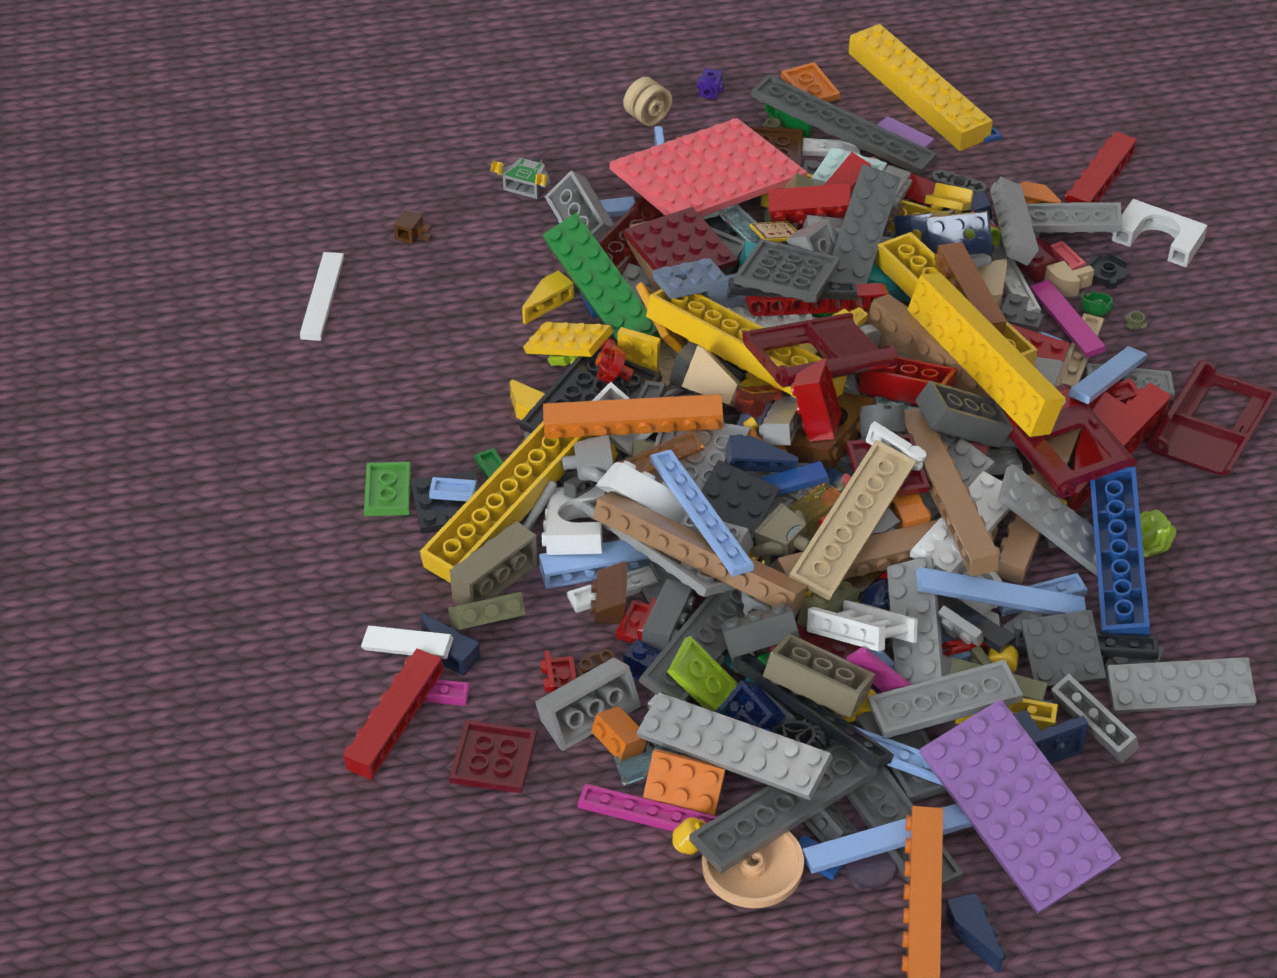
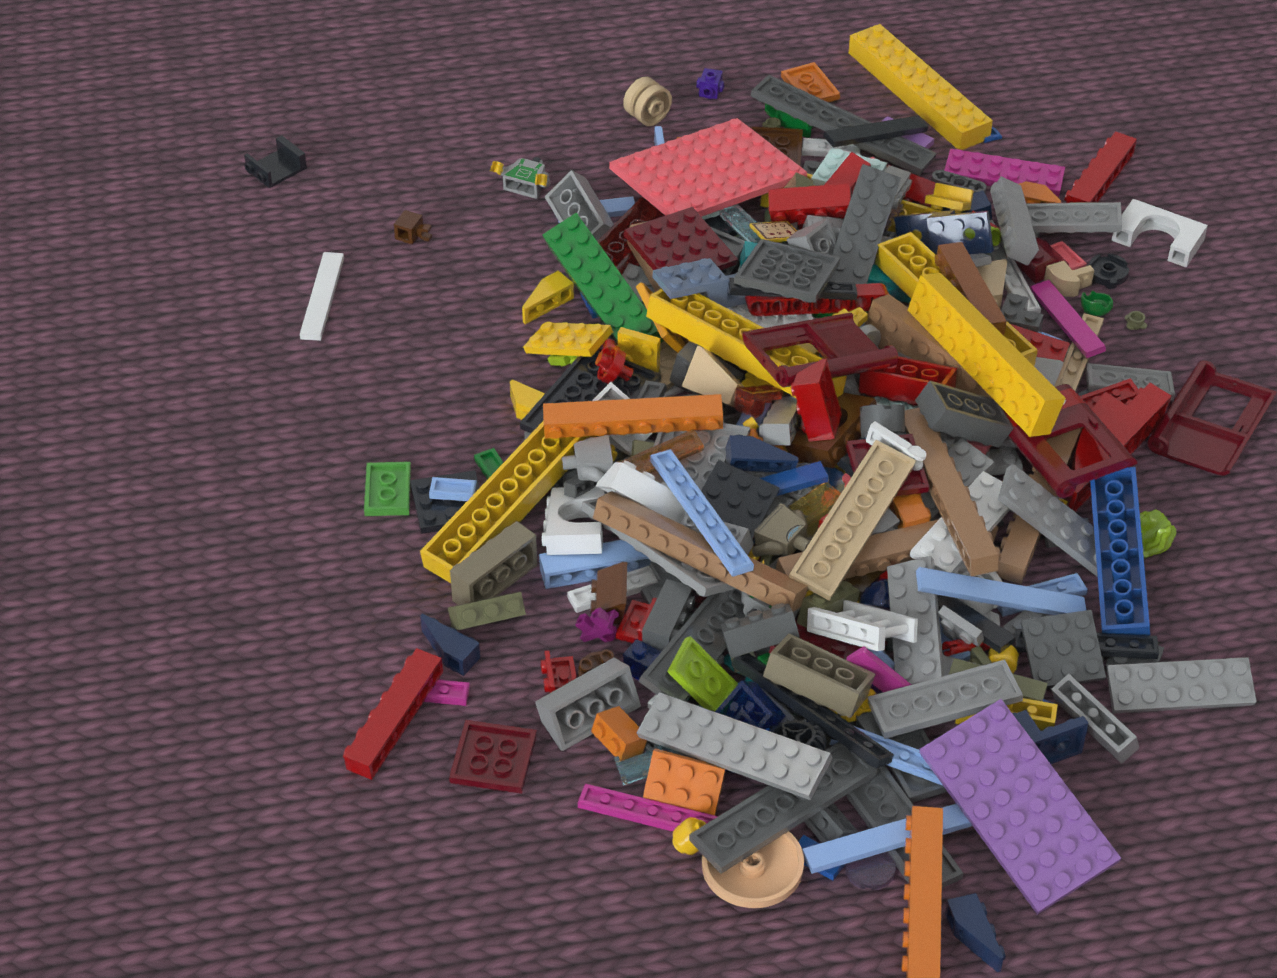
(279, 165): none -> black panel
(406, 641): white tile -> none
(539, 505): light grey piece -> none
(598, 625): none -> magenta hips
(875, 131): none -> black tile
(990, 168): none -> dark pink plate
(1107, 375): light blue tile -> none

